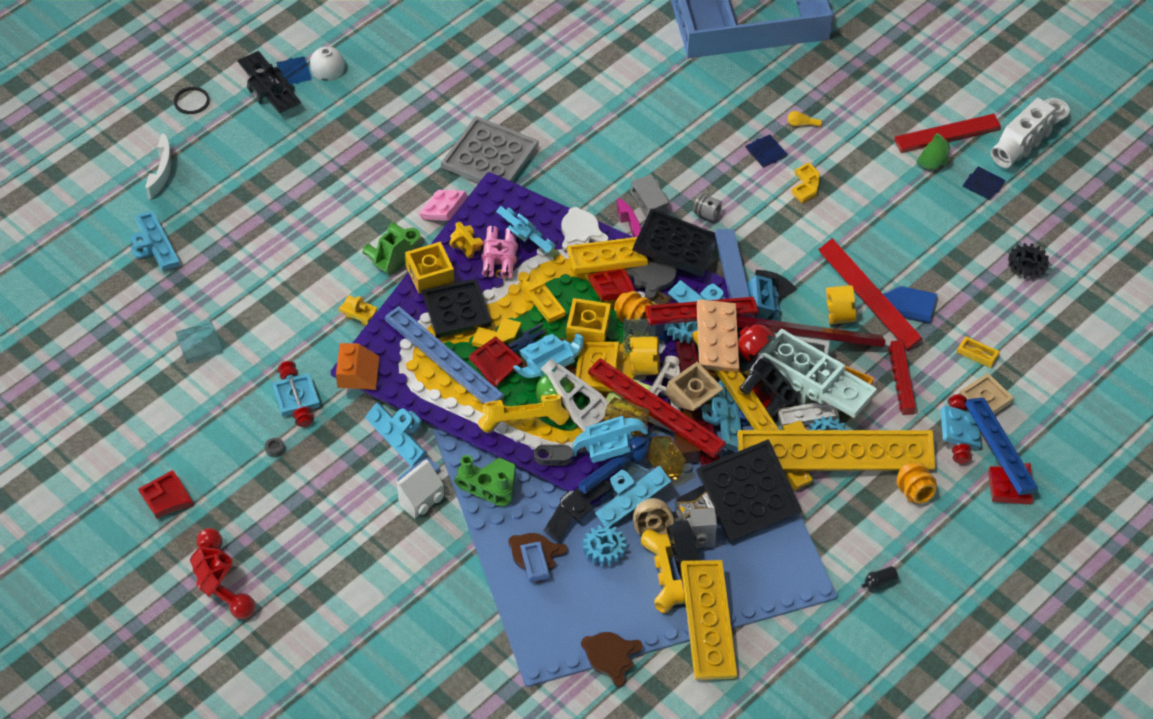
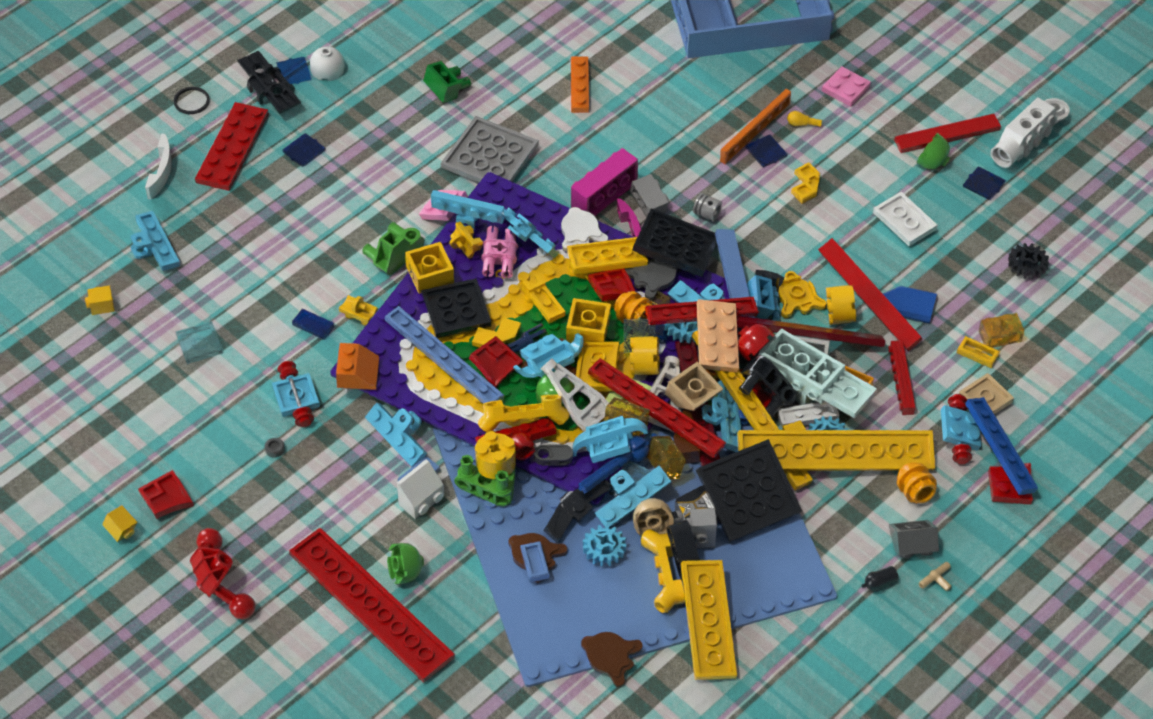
(100, 300): none -> yellow brick
(120, 523): none -> yellow brick
(231, 146): none -> red plate
(303, 149): none -> clear blue piece
(313, 324): none -> clear blue tile
(372, 604): none -> red plate
(404, 562): none -> bright green cylinder
(444, 81): none -> green brick
(467, 209): none -> medium azure plate
(495, 453): none -> yellow brick
(525, 434): none -> red plate
(579, 84): none -> orange plate
(605, 183): none -> dark pink brick
(755, 126): none -> orange tile
(798, 295): none -> yellow tile
(846, 86): none -> bright pink plate
(905, 218): none -> white plate
(914, 538): none -> dark grey slope
(935, 575): none -> tan piece
(1001, 330): none -> clear yellow brick

